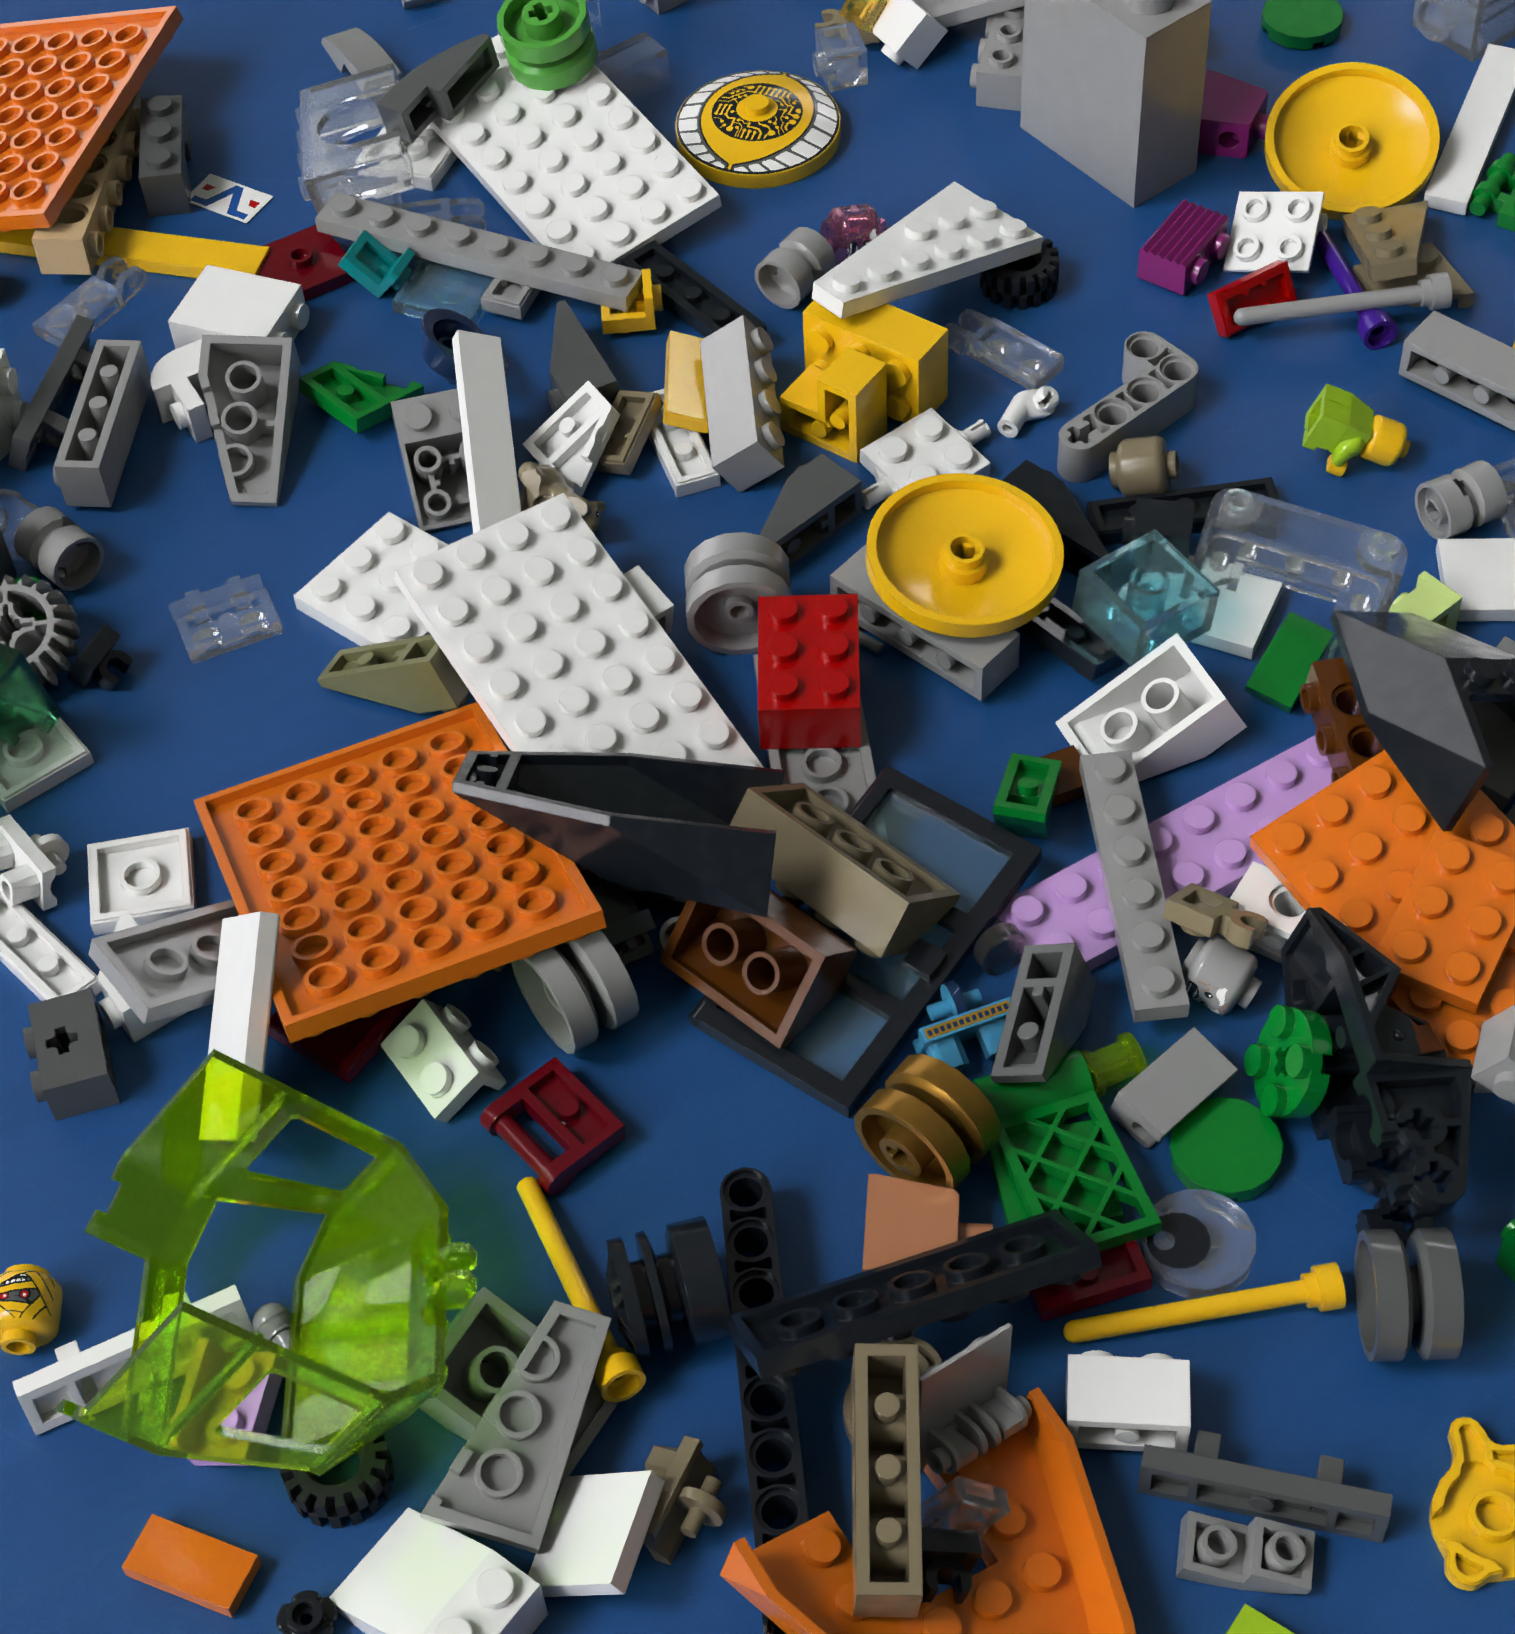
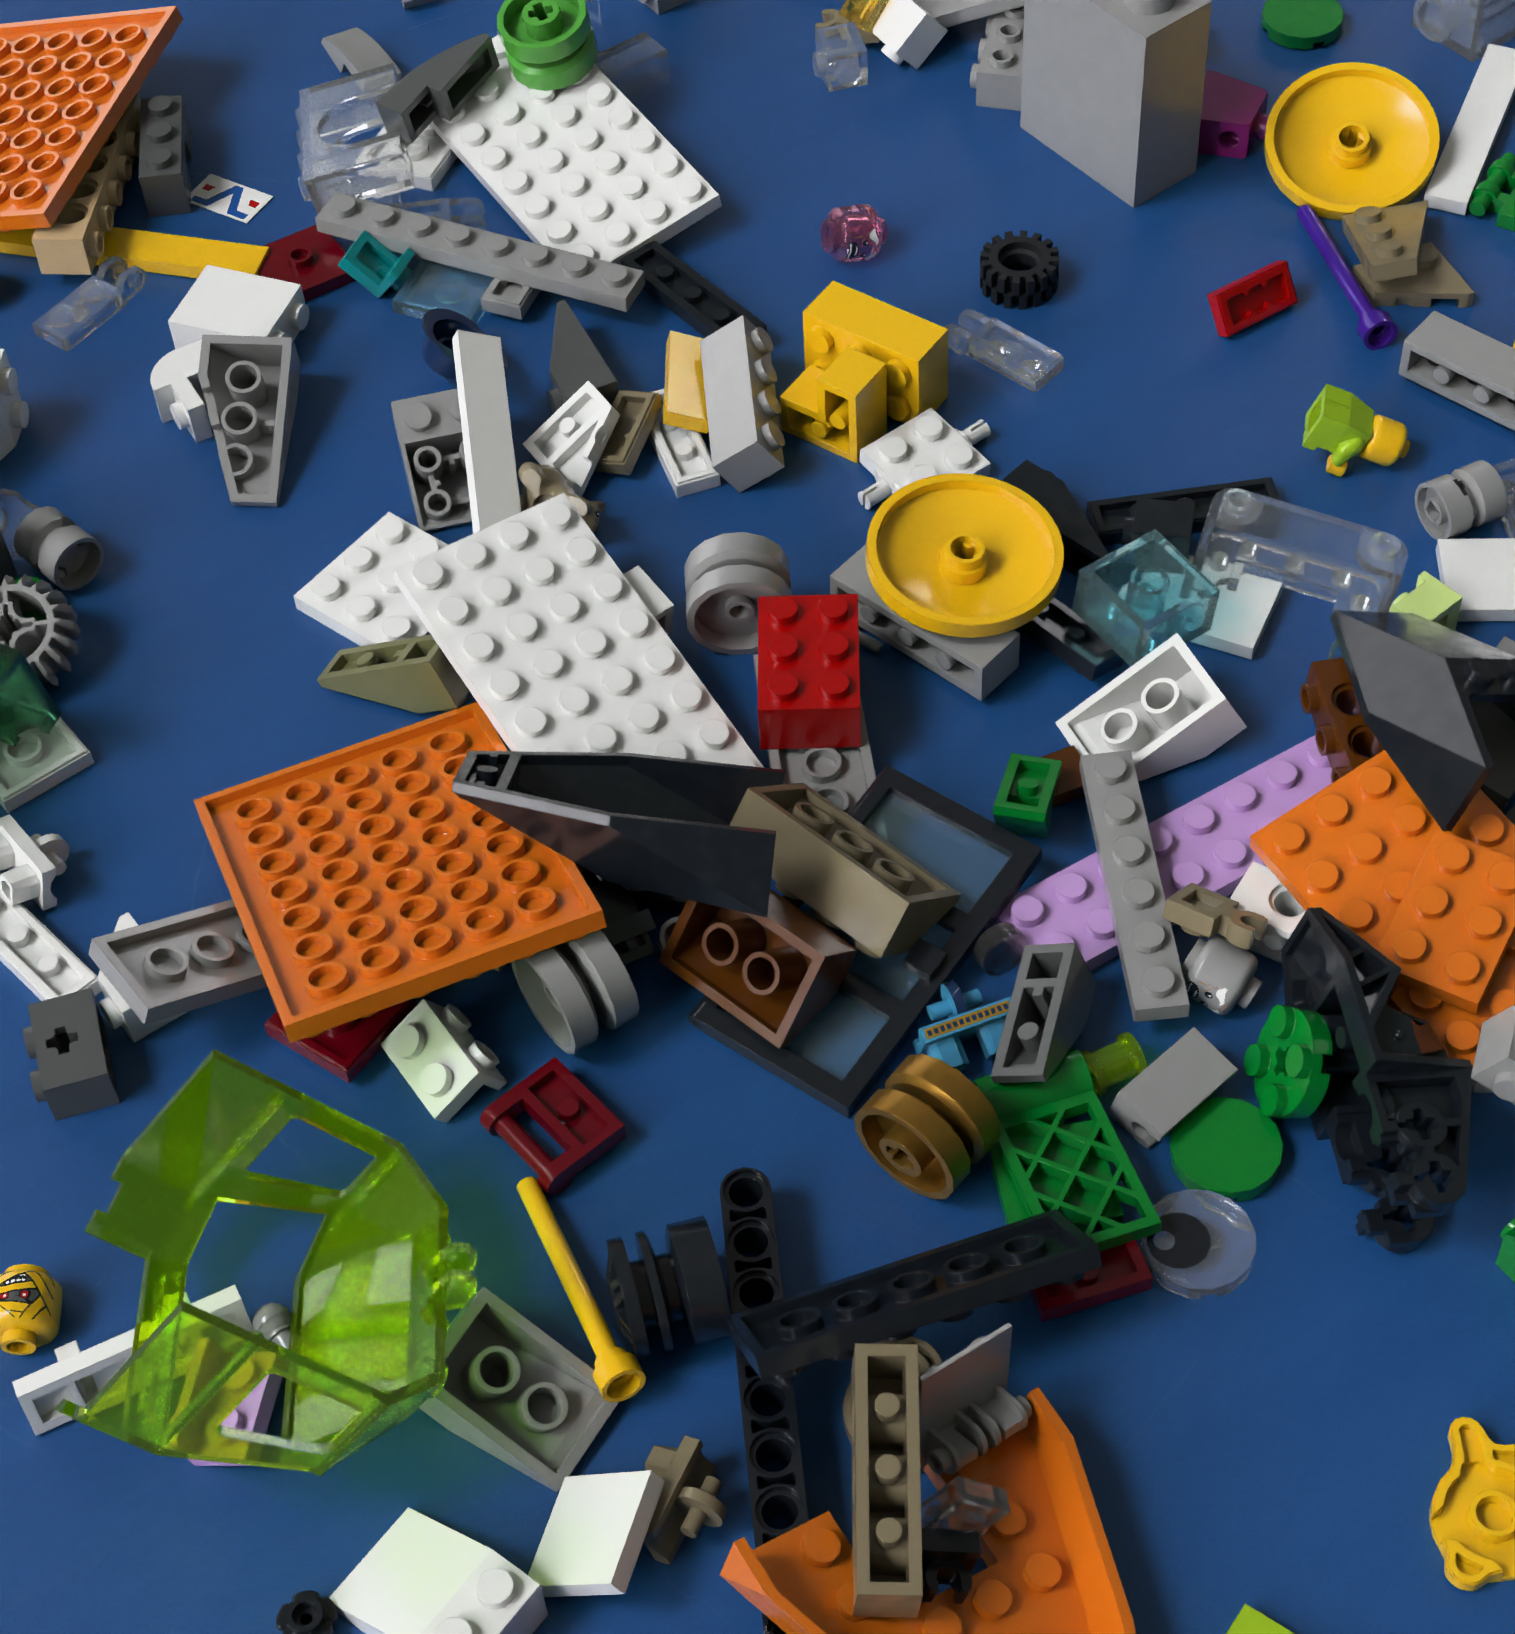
(40, 420): dark grey hinge -> none
(97, 657): black tile -> none
(102, 424): light grey brick -> none
(142, 876): white tile -> none
(192, 1565): orange tile -> none
(225, 617): clear plate -> none
(245, 987): white tile -> none
(347, 1497): black tyre -> none
(354, 395): green wing -> none
(518, 1452): light grey wing -> none
(640, 314): yellow bracket -> none
(758, 129): dish -> none
(790, 270): light grey wheel -> none
(813, 507): dark grey slope -> none
(910, 1219): nougat torso -> none
(931, 246): white wing -> none
(1027, 406): white arm -> none
(1128, 1401): white brick -> none
(1143, 466): dark tan head -> none
(1154, 394): light grey beam -> none
(1184, 248): magenta brick -> none
(1250, 1558): light grey slope -> none
(1265, 1493): dark grey hinge -> none
(1274, 229): white hinge -> none
(1288, 661): green slope -> none
(1319, 1288): yellow piece -> none
(1409, 1294): dark grey wheel -> none
(1432, 291): light grey piece -> none

